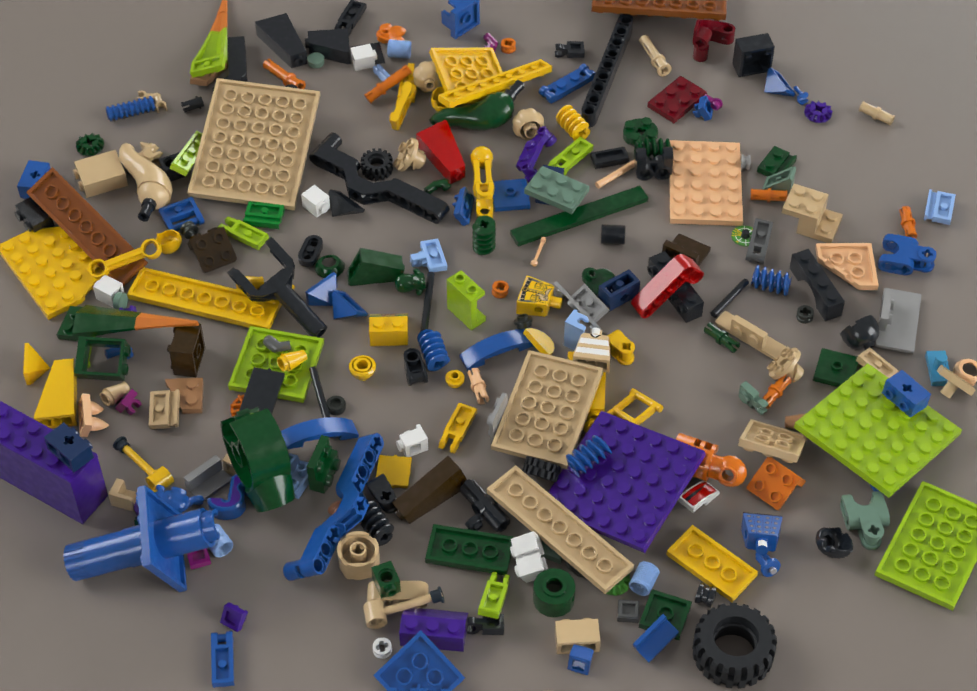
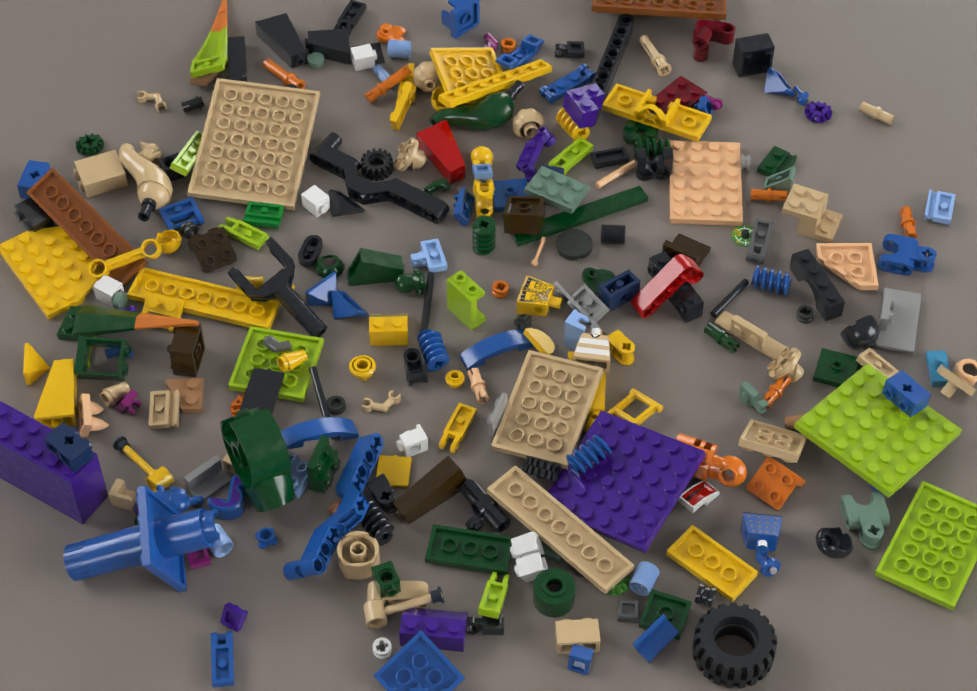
(130, 108): blue piece -> none
(163, 306): none -> yellow plate
(266, 533): none -> blue plate
(381, 407): none -> tan arm
(482, 171): none -> medium blue plate
(524, 215): none -> dark brown container
(529, 47): none -> blue slope
(574, 244): none -> pearl dark grey tile
(583, 104): none -> dark purple brick
(678, 120): none -> yellow plate

